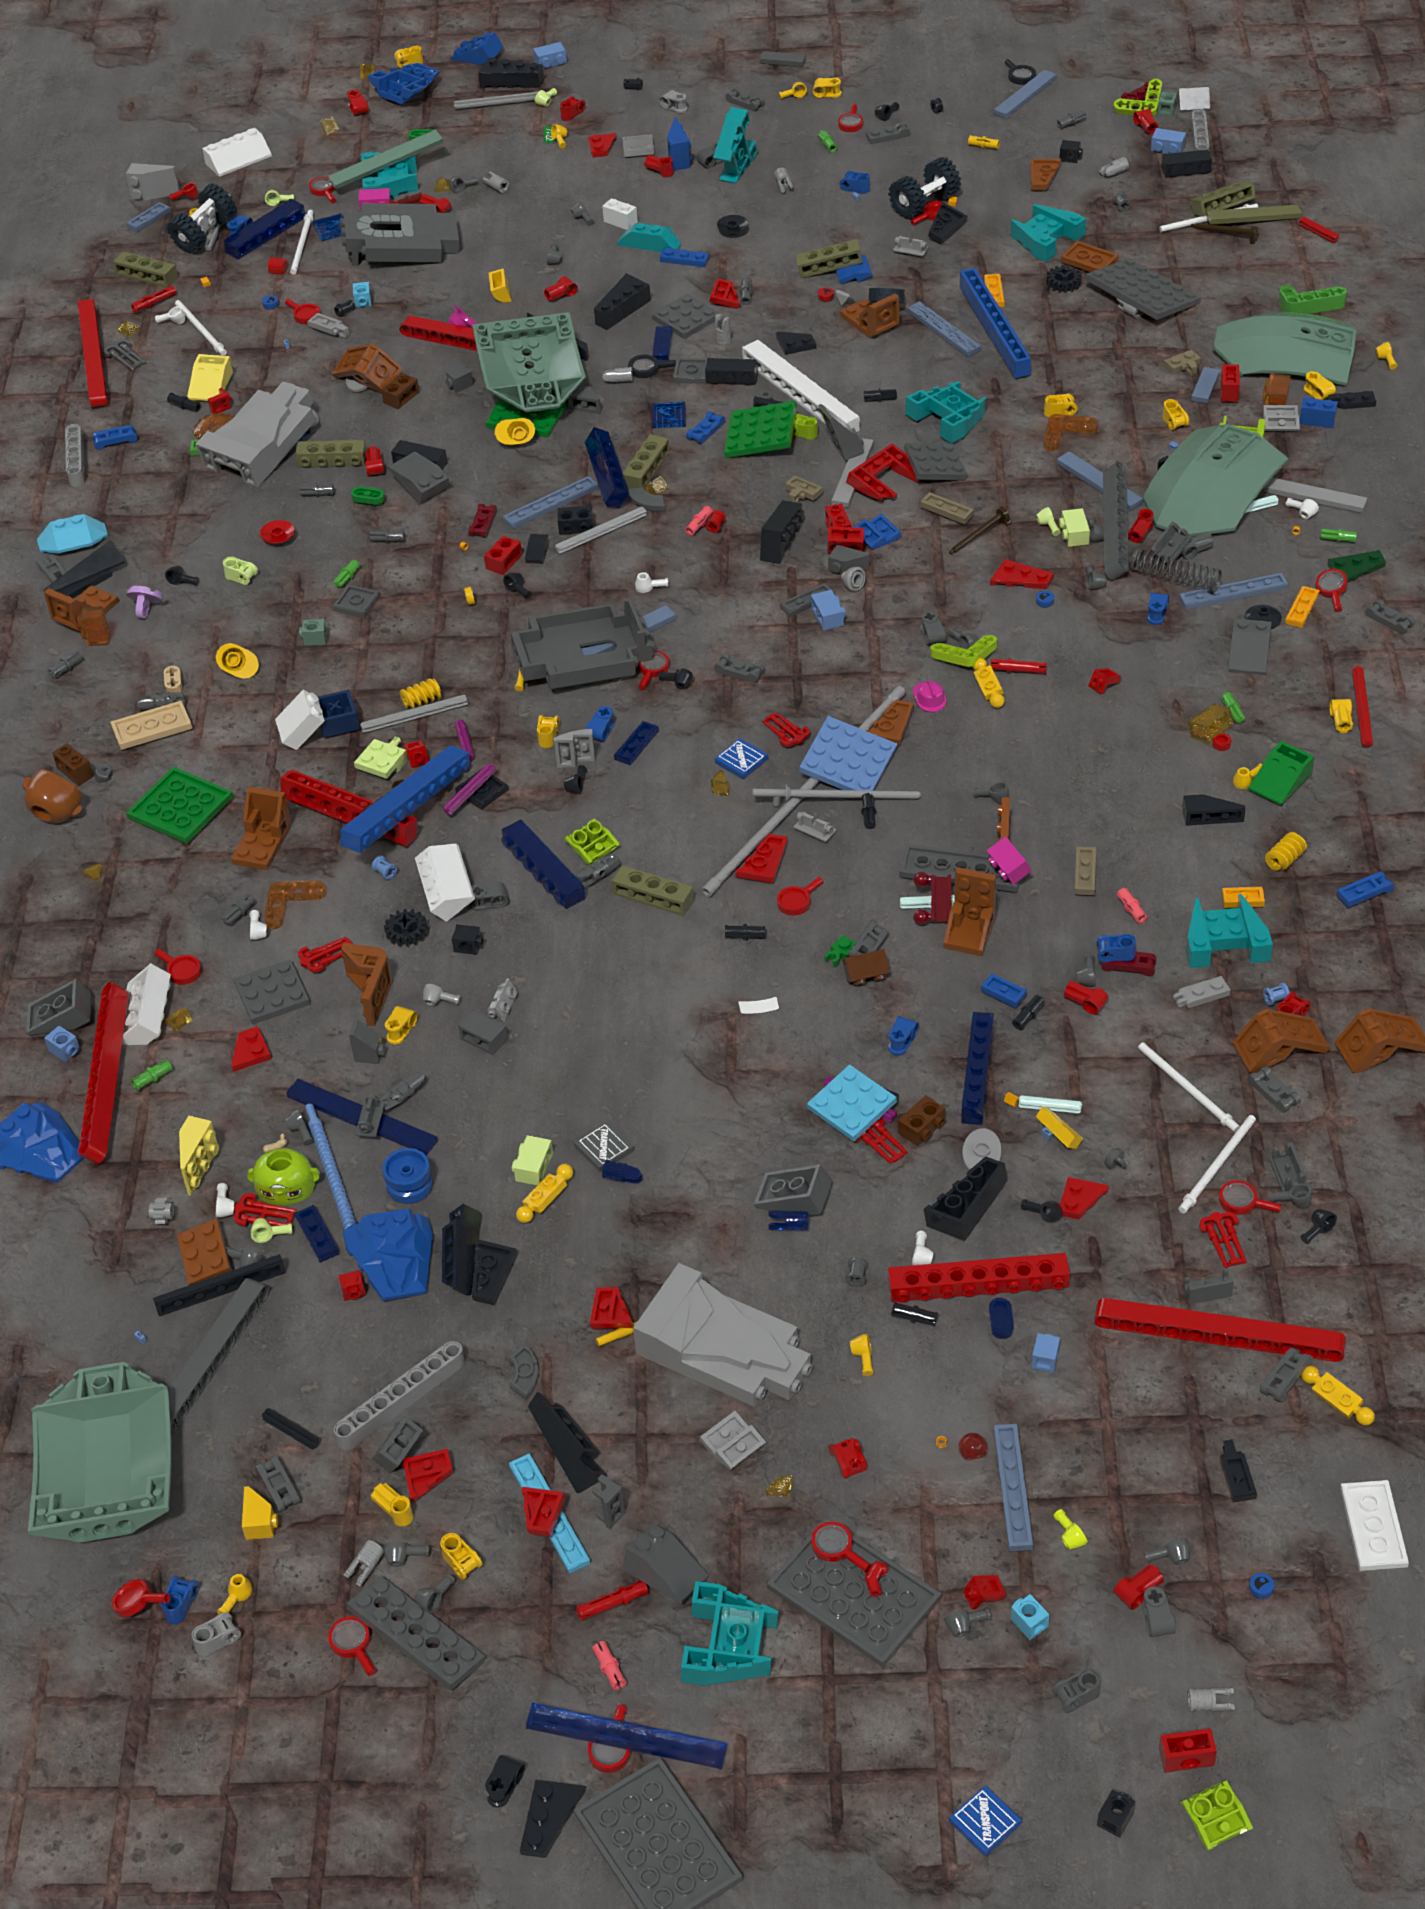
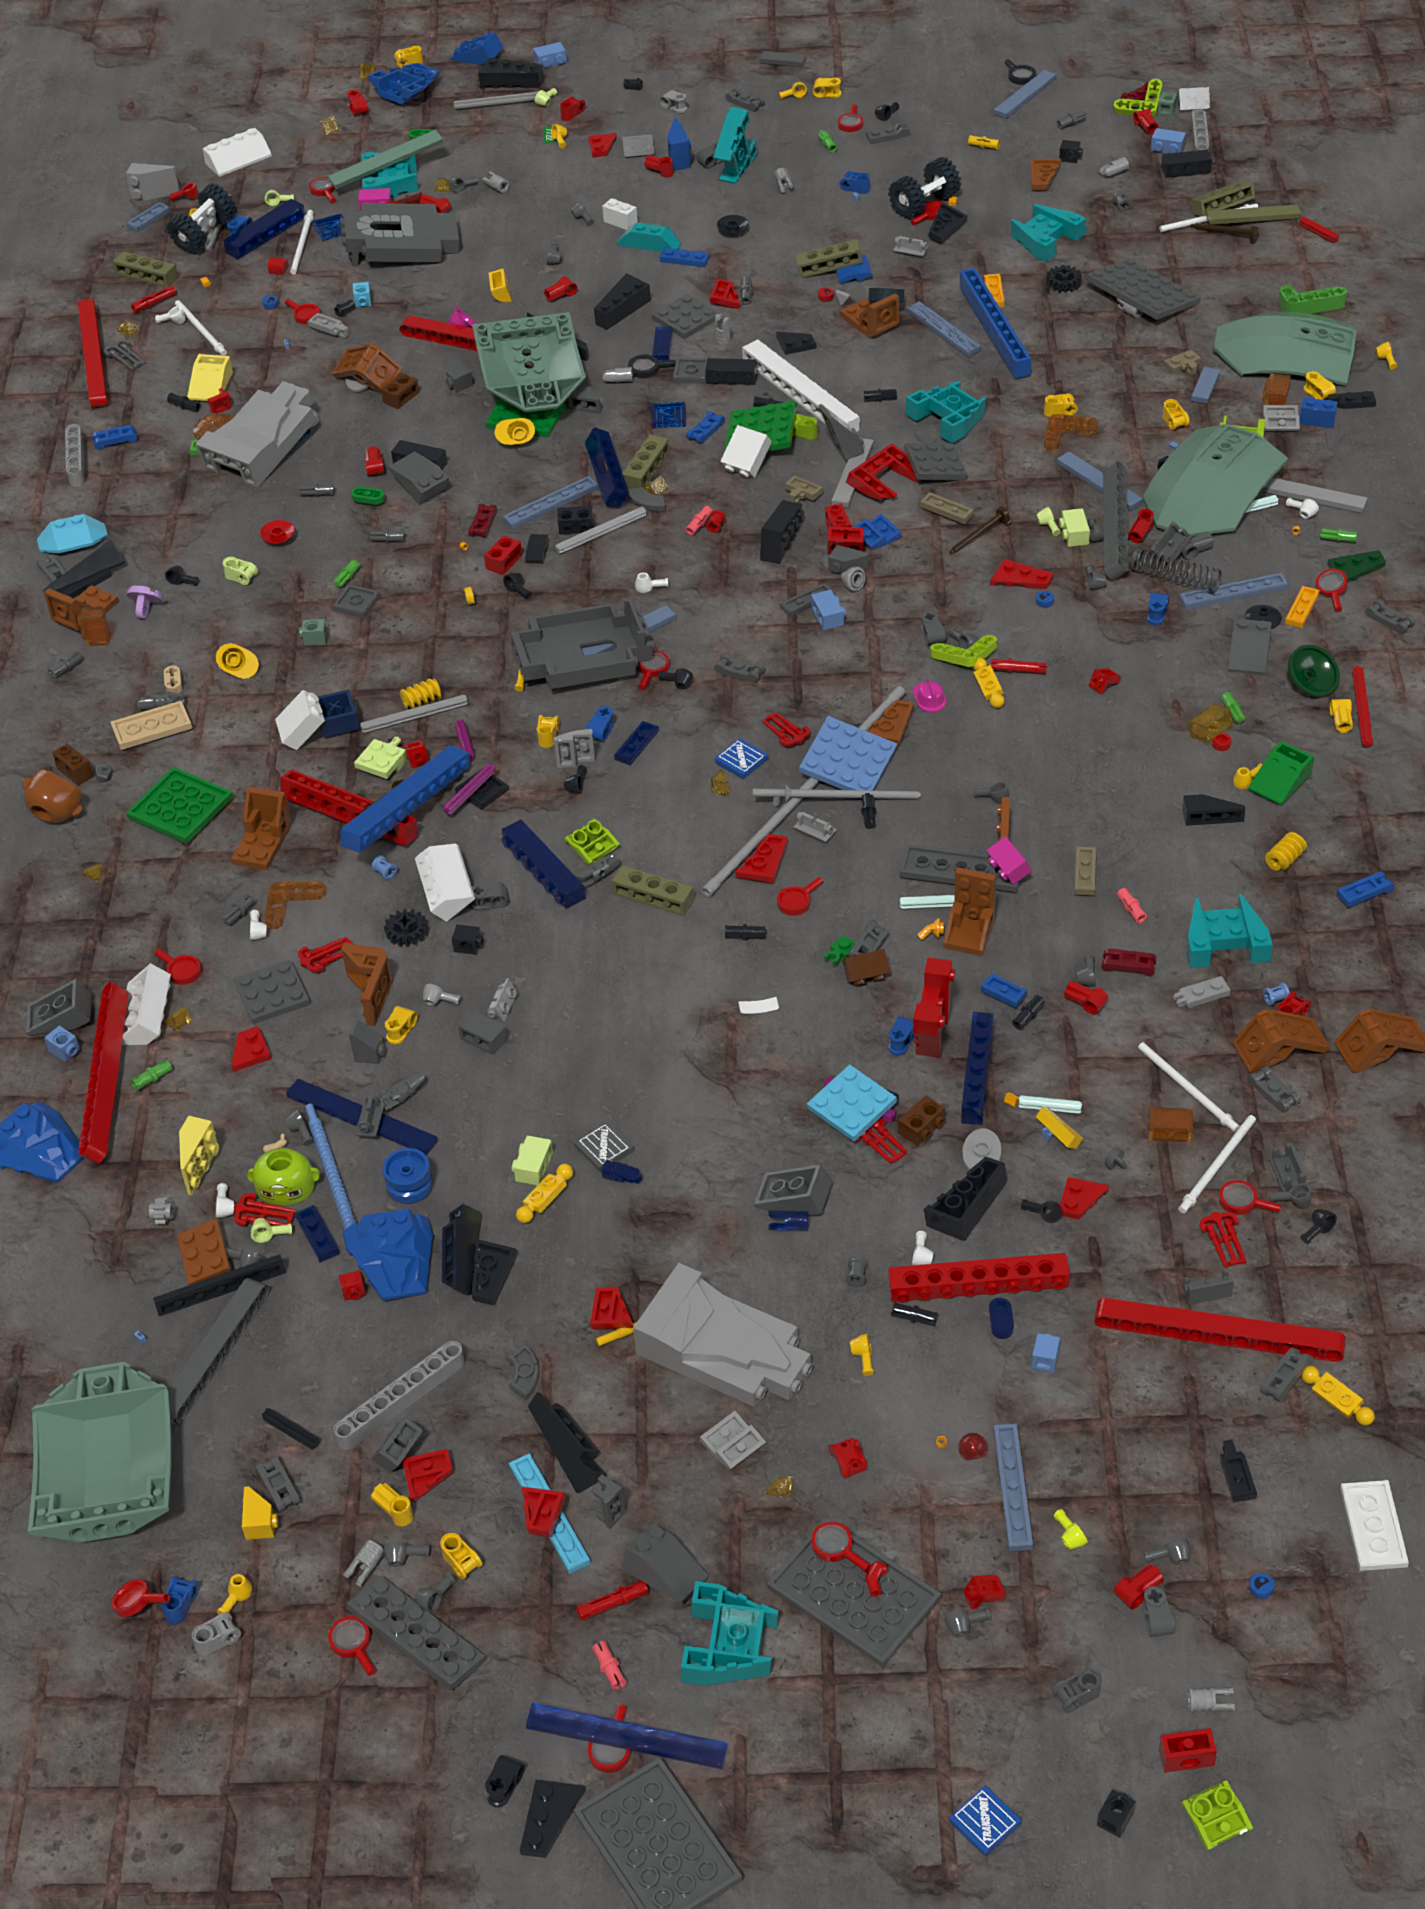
(331, 453): olive brick -> none
(745, 452): none -> white brick
(933, 1007): none -> red wedge
(936, 105): black bush -> none
(936, 928): none -> light orange plate
(939, 898): dark red gear -> none
(1029, 1625): medium azure brick -> none
(1088, 257): dark orange plate -> none
(1117, 948): blue piece -> none
(1170, 1124): none -> clear orange brick
(1230, 383): red brick -> none
(1253, 895): light orange plate -> none
(1313, 670): none -> dark green dish

